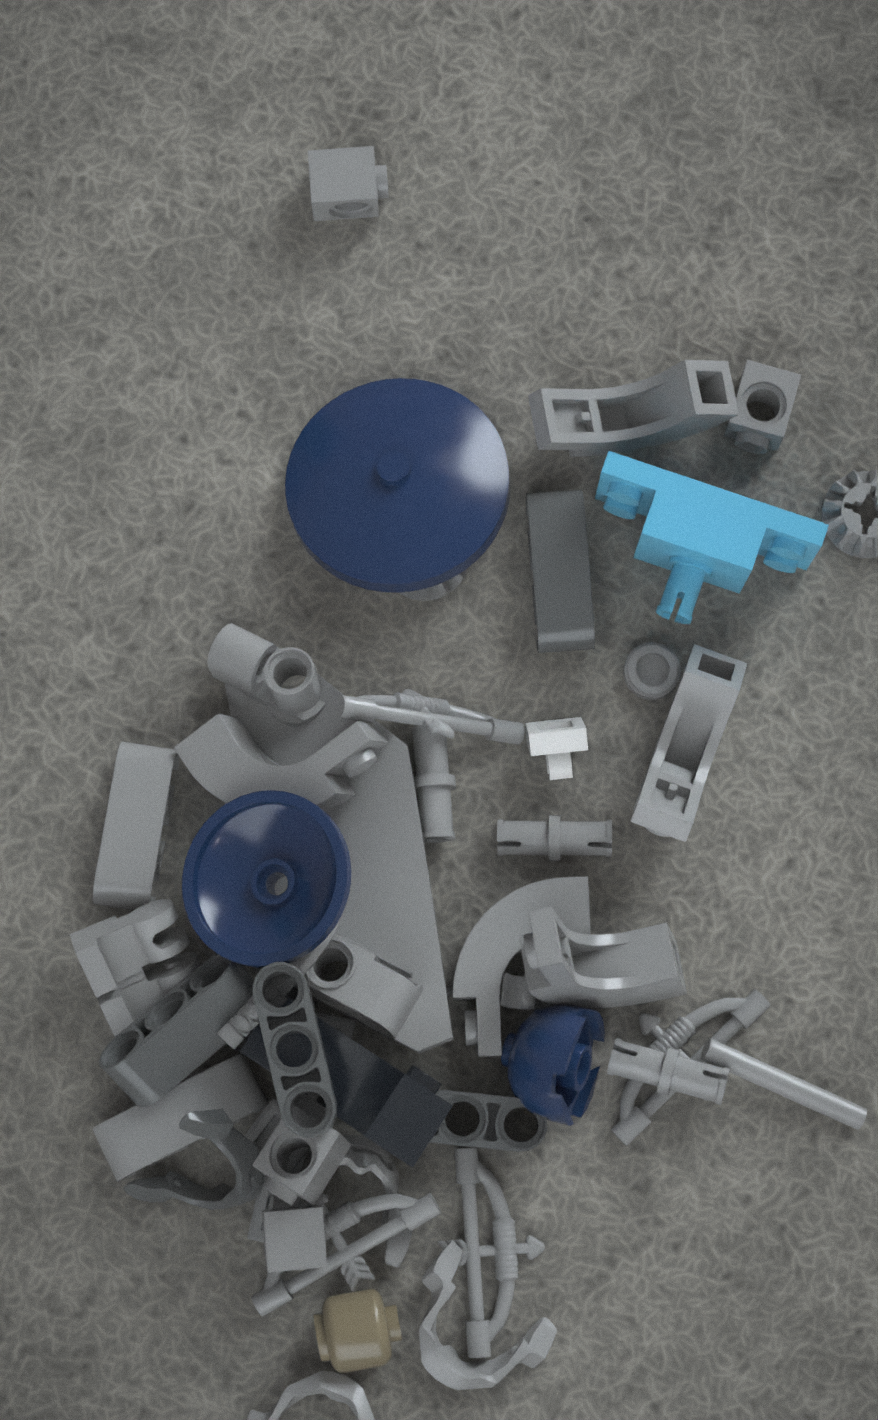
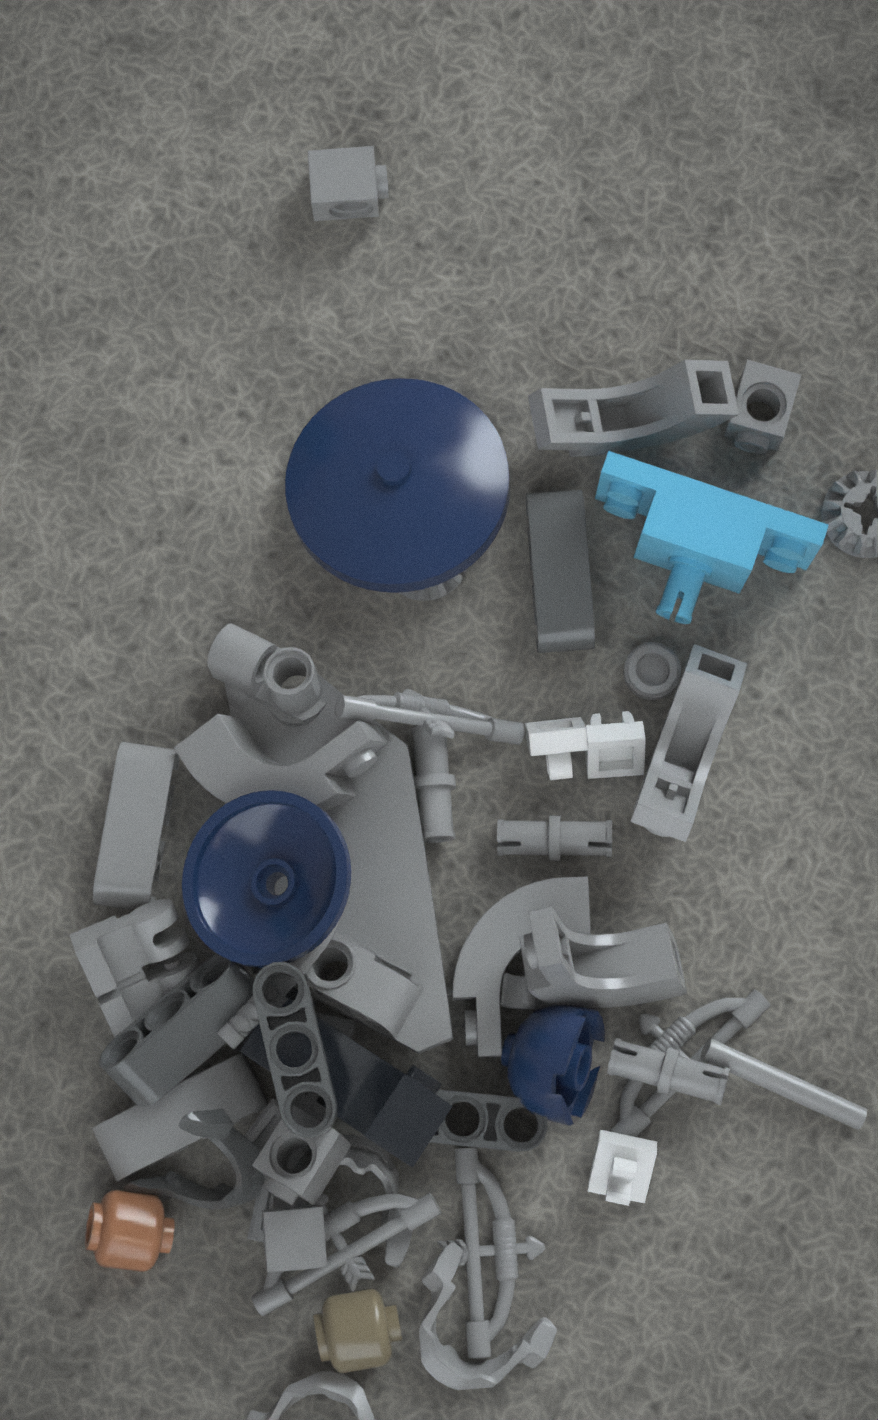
(128, 1230): none -> nougat head
(615, 748): none -> white tile
(622, 1167): none -> white tile

